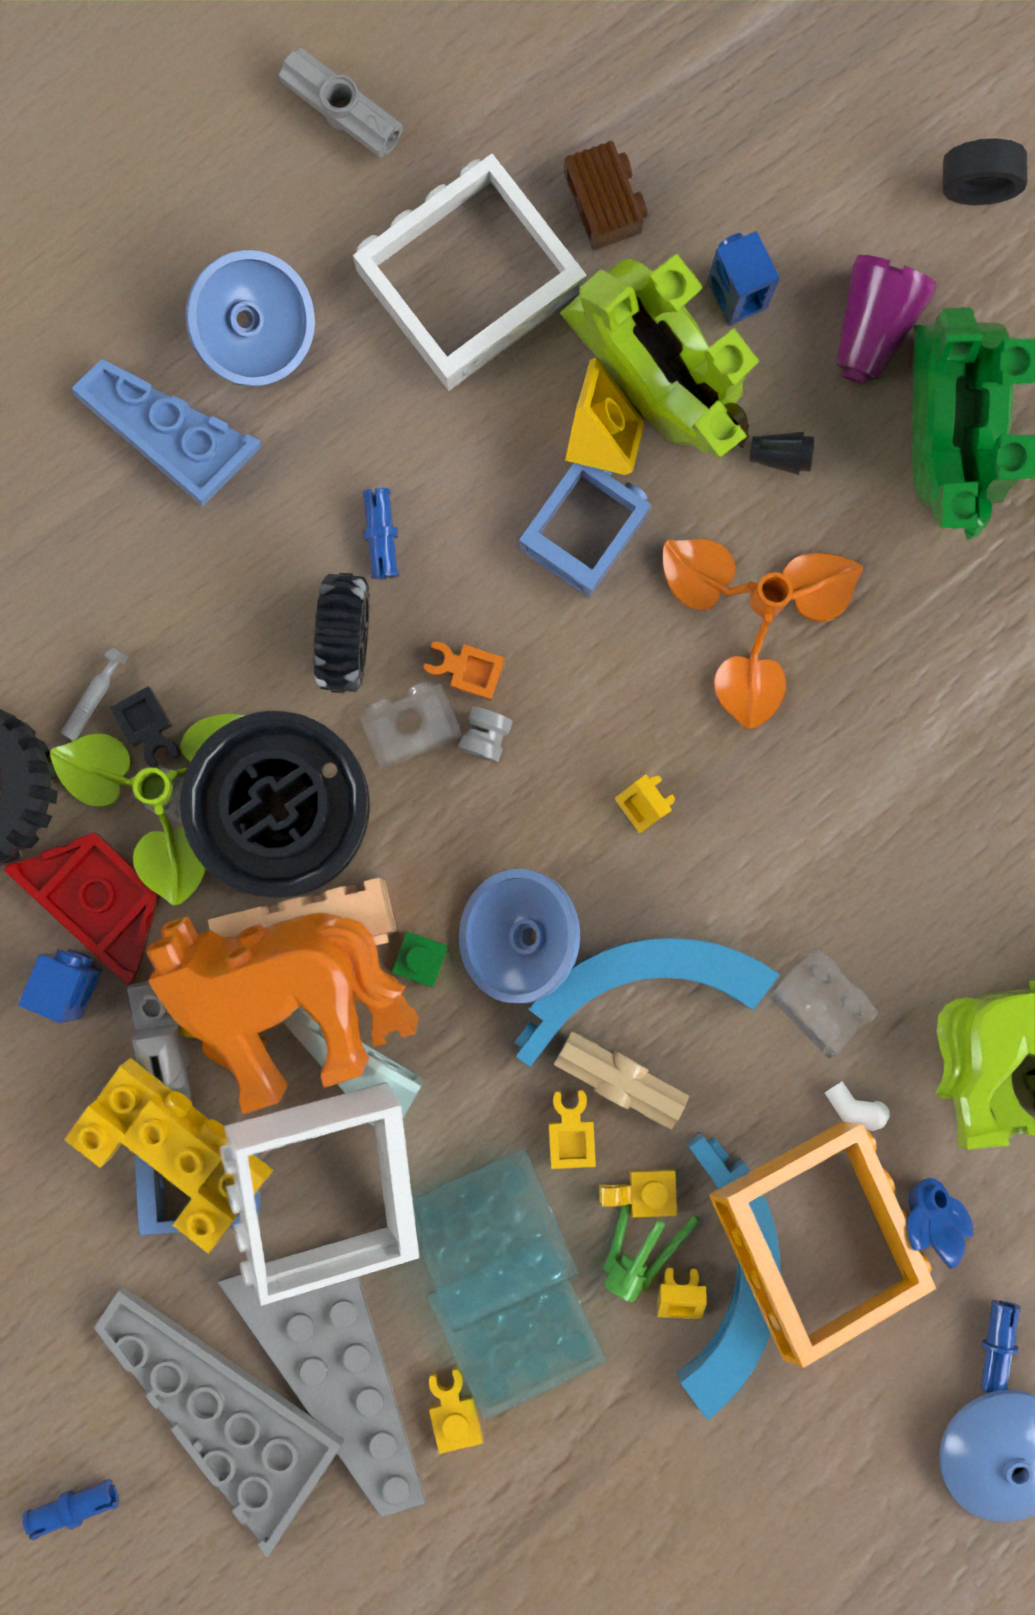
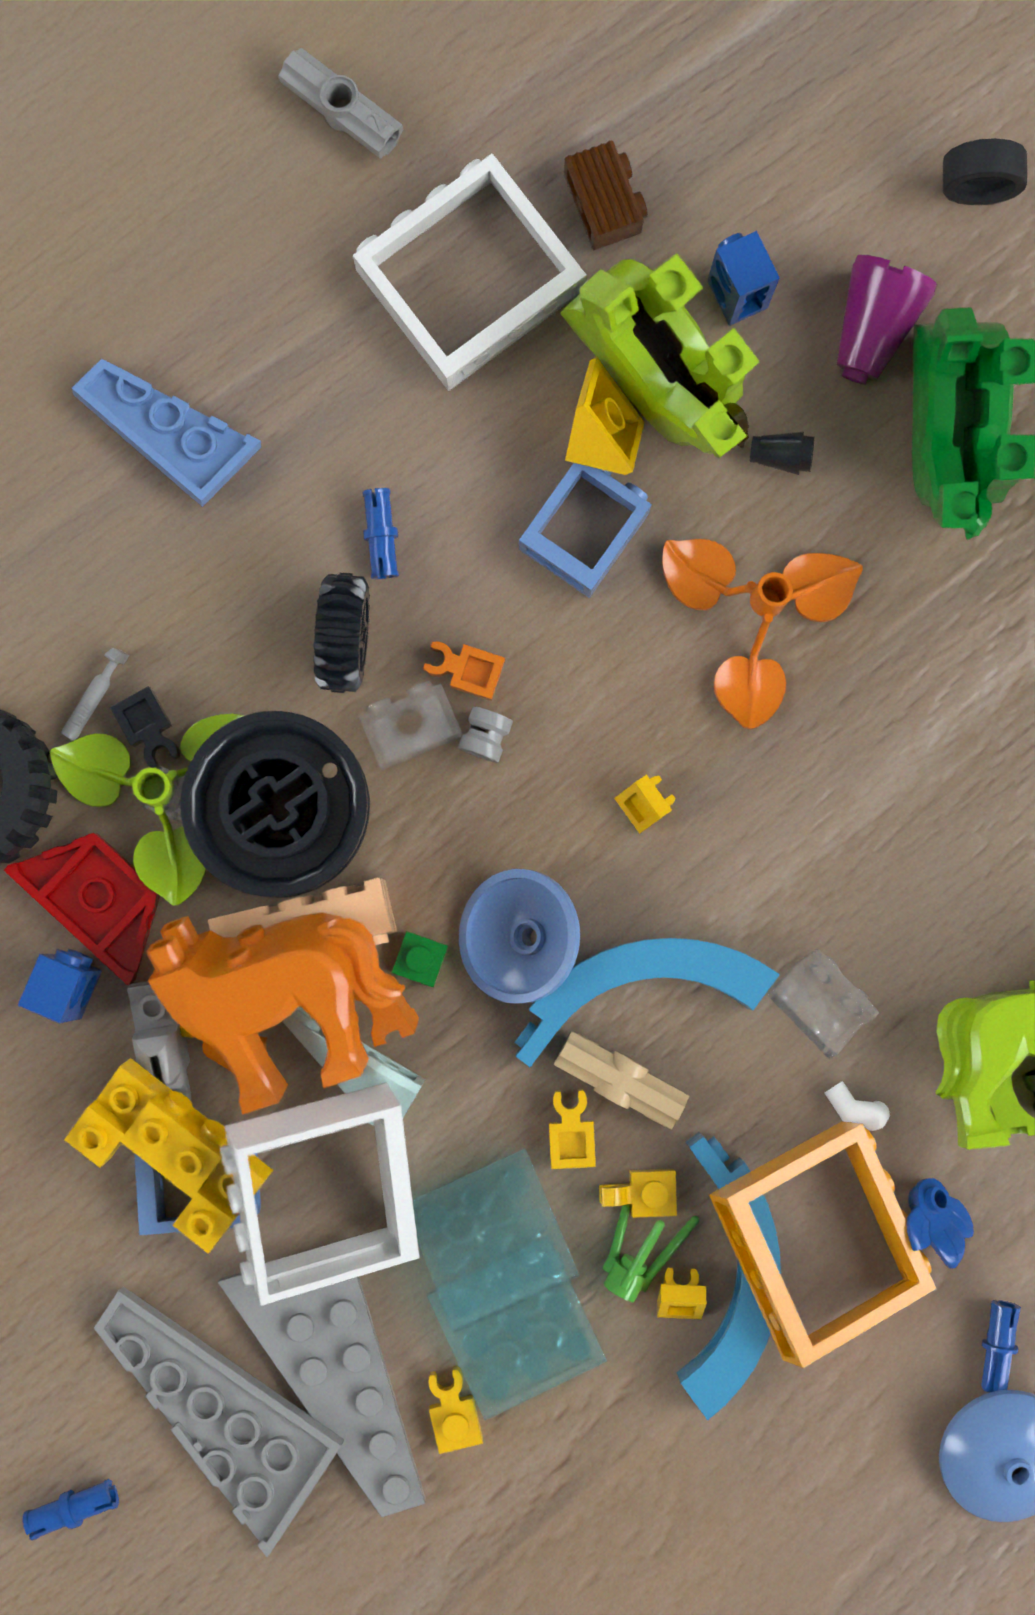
(277, 313): medium blue dish -> none

